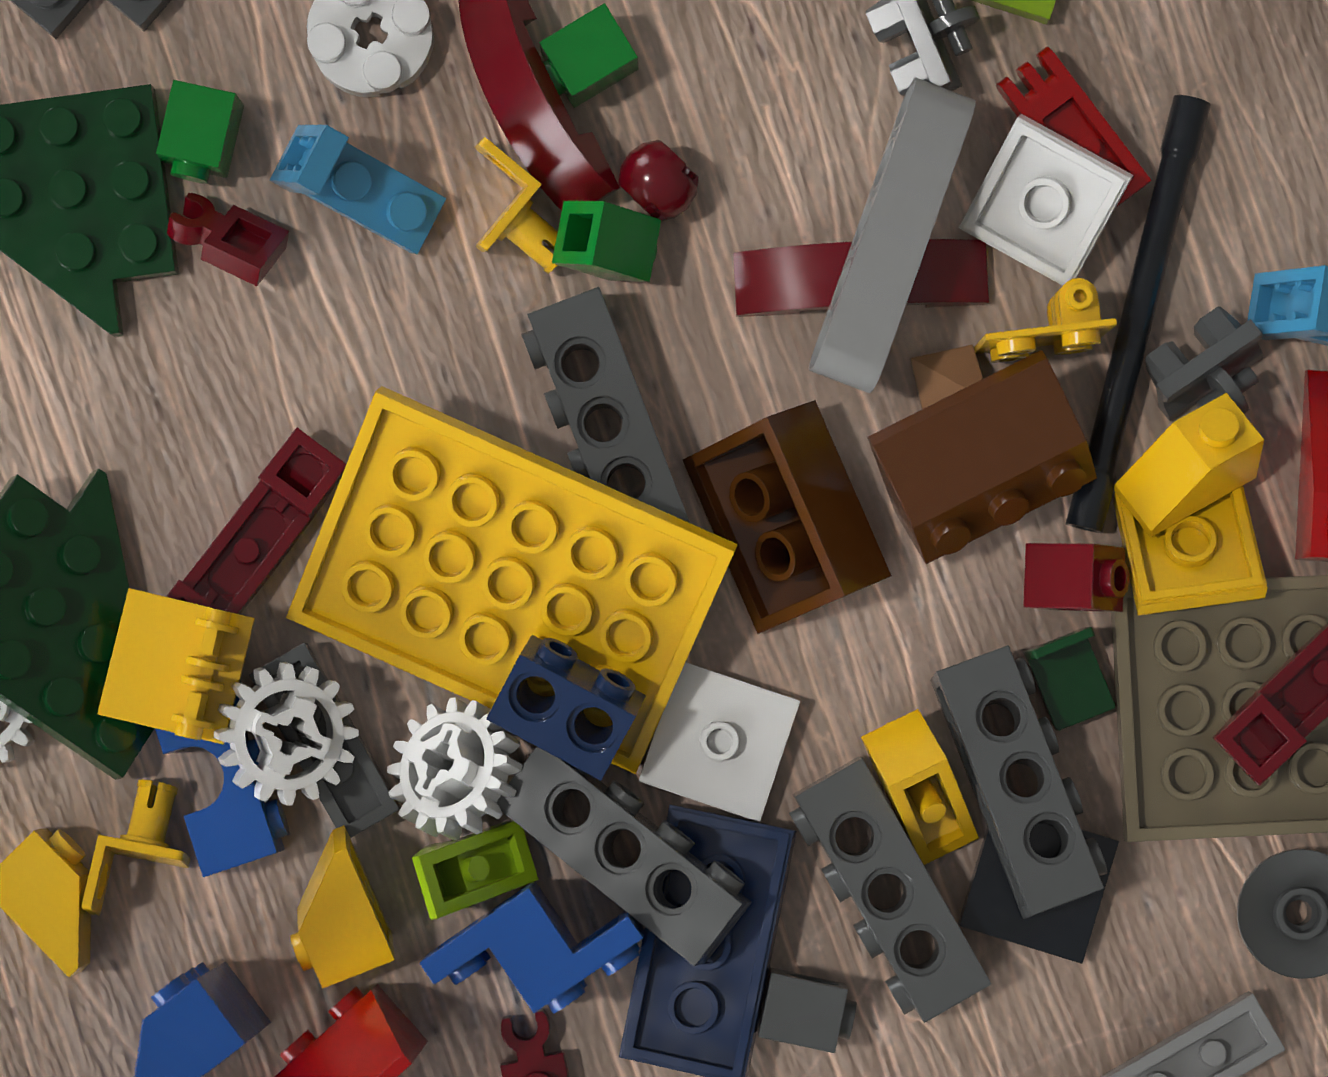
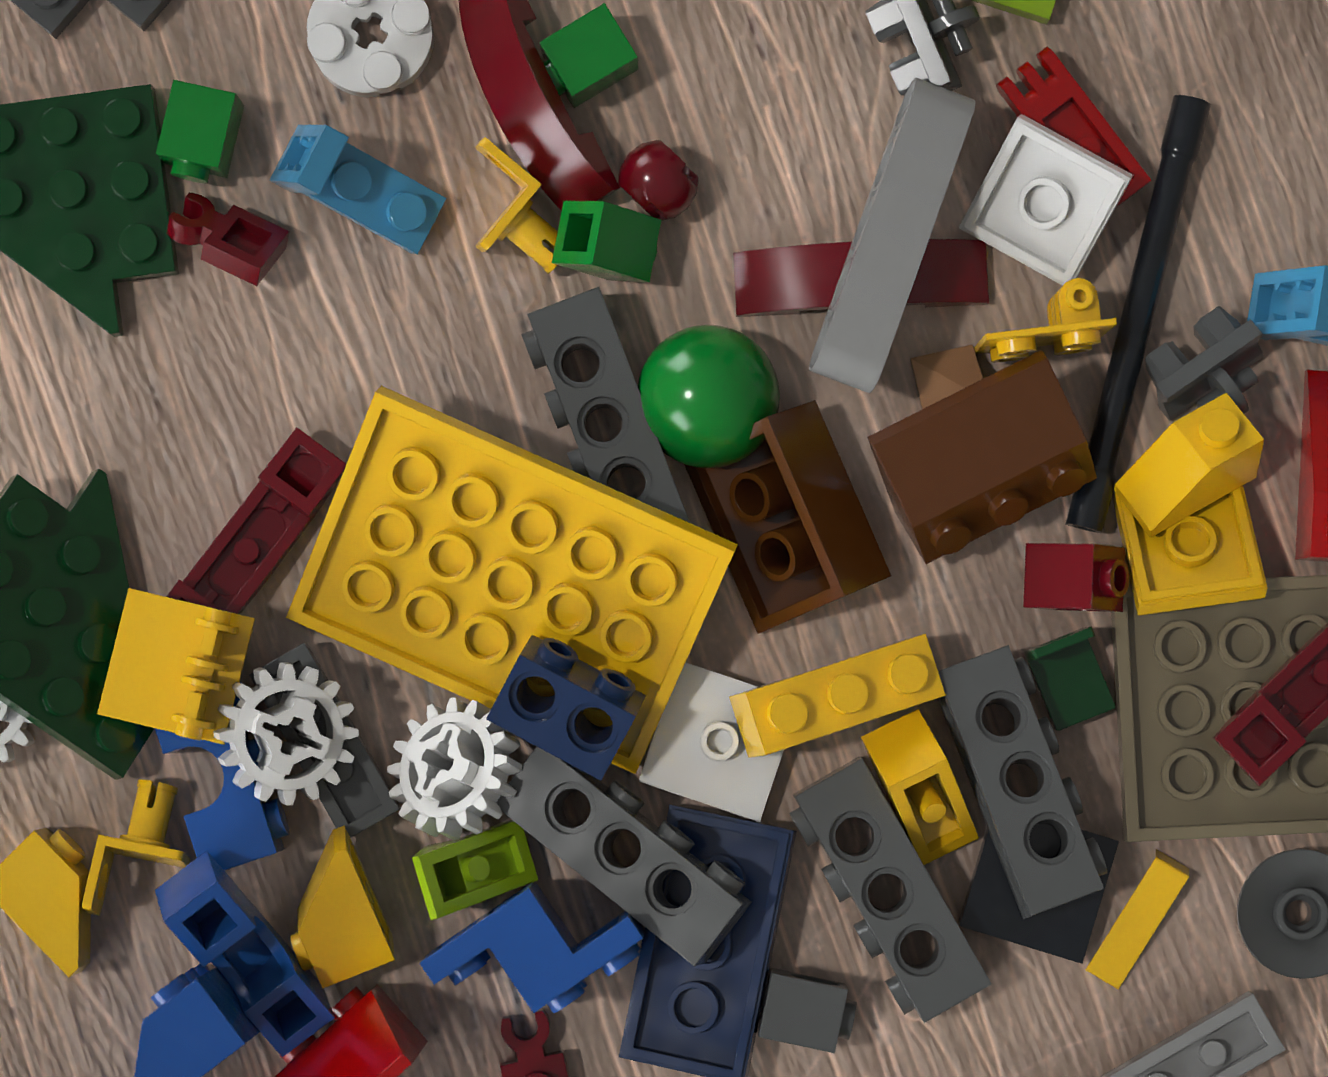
(230, 932): none -> blue arch
(706, 393): none -> green piece
(837, 696): none -> yellow arch
(1138, 920): none -> yellow piece

